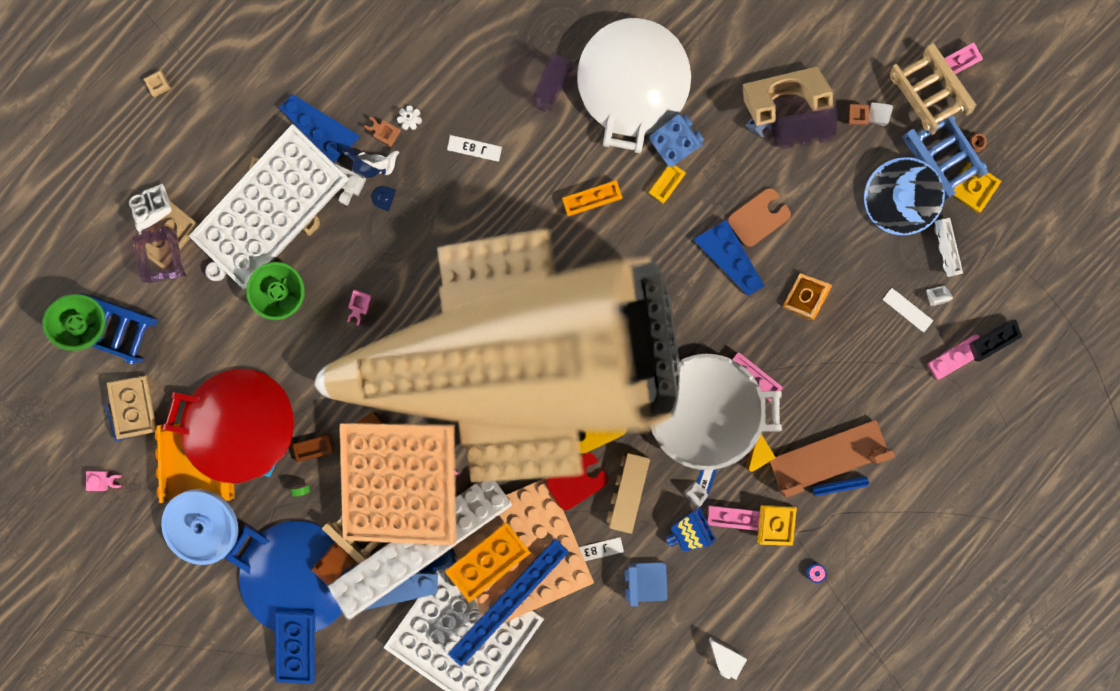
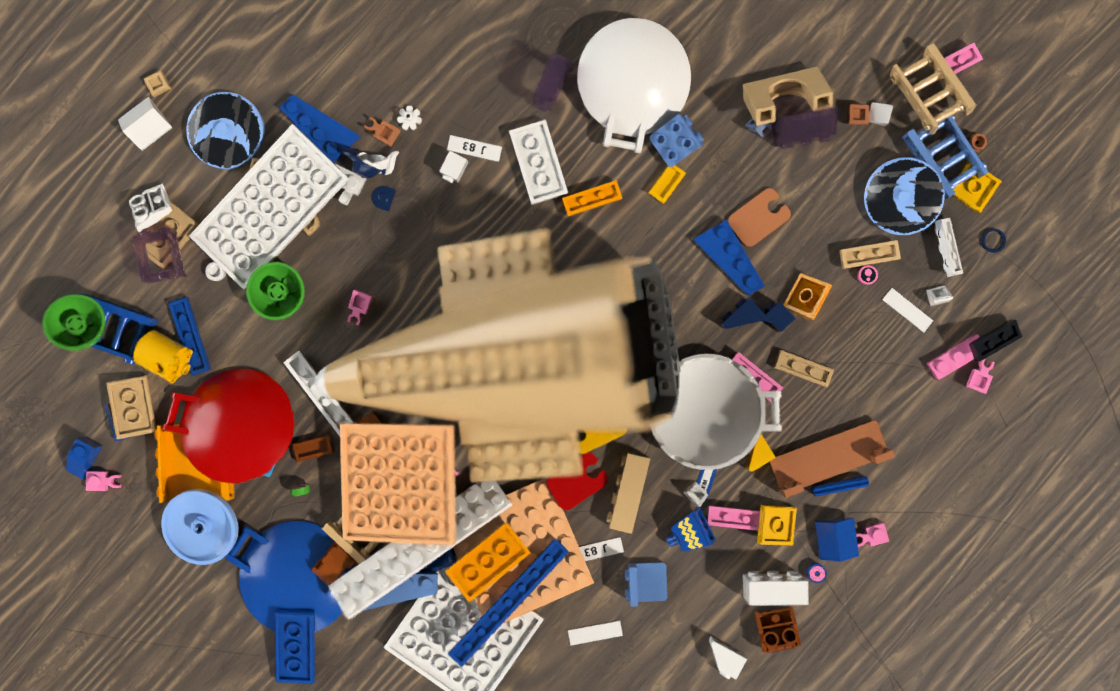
(82, 456): none -> blue slope
(144, 124): none -> white slope
(162, 356): none -> yellow cylinder
(189, 334): none -> blue tile
(225, 130): none -> dish
(306, 376): none -> white plate
(453, 167): none -> white brick
(538, 162): none -> white plate
(595, 633): none -> white sticker
(748, 312): none -> dark blue arch
(775, 588): none -> white brick
(777, 630): none -> dark orange slope
(803, 368): none -> tan tile
(837, 539): none -> blue slope
(867, 275): none -> tile
(870, 254): none -> tan plate
(874, 535): none -> bright pink plate
(980, 379): none -> bright pink plate
(983, 240): none -> dark blue piece

